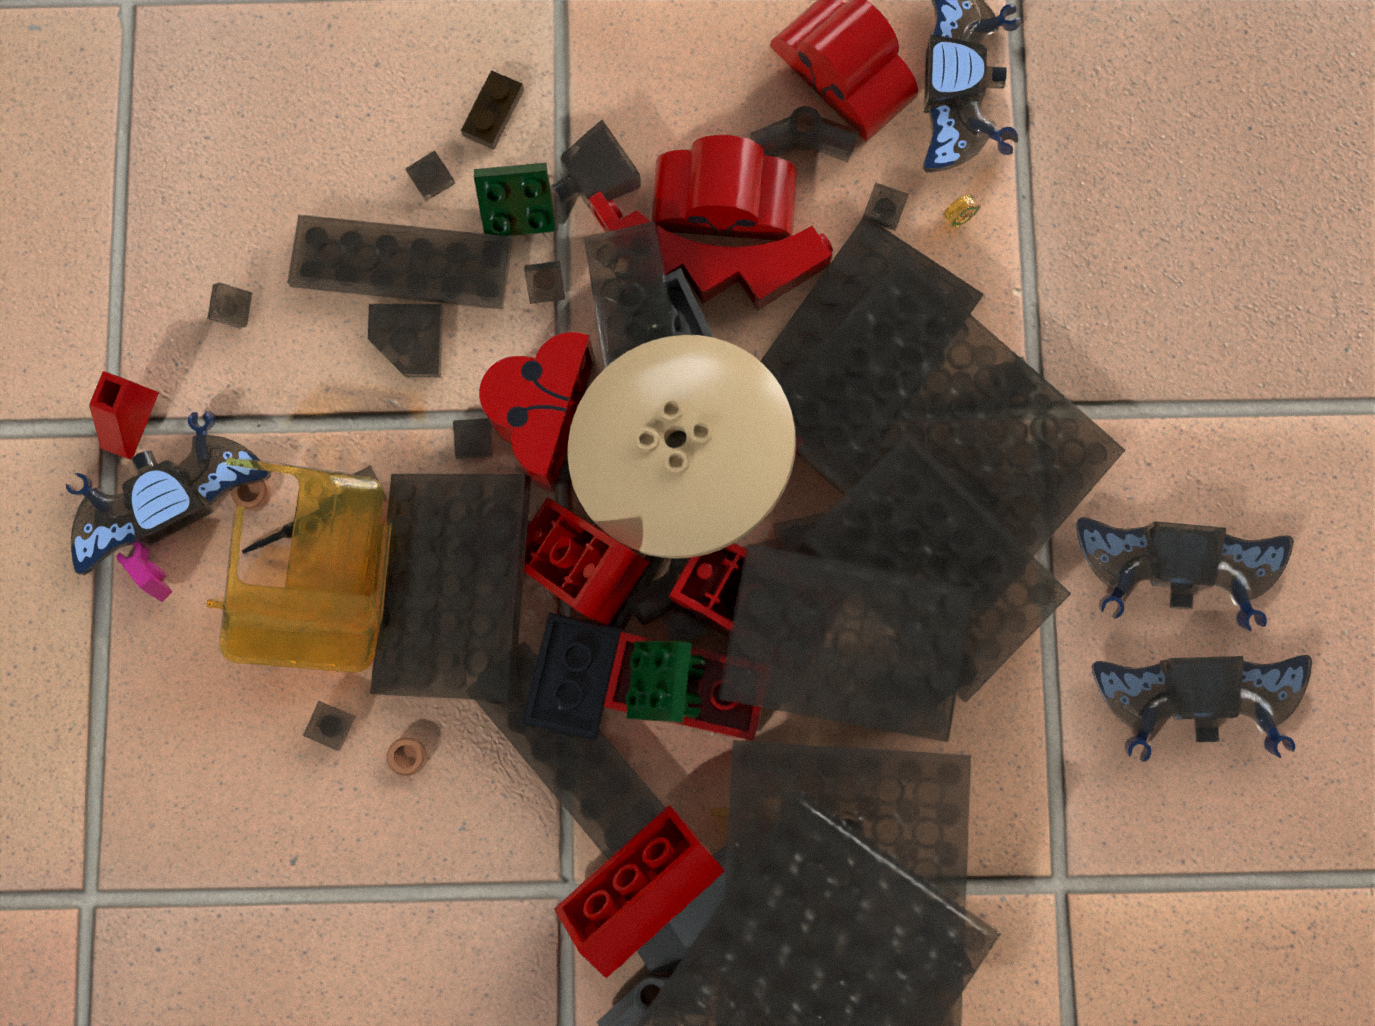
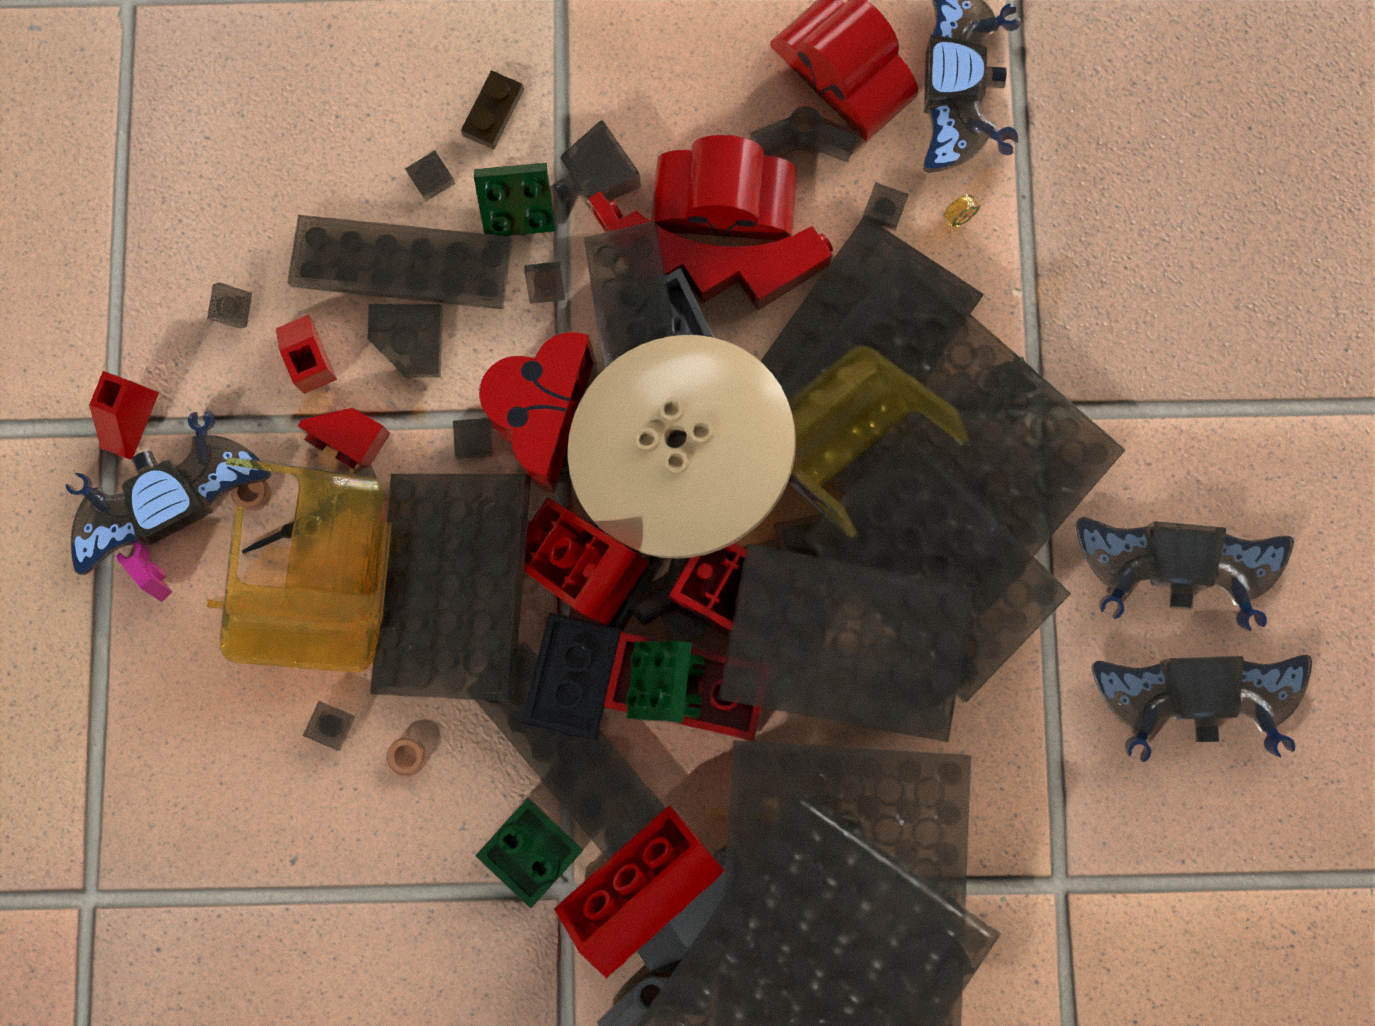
(304, 355): none -> red slope
(348, 433): none -> red slope
(529, 852): none -> dark green plate
(847, 413): none -> clear yellow windscreen

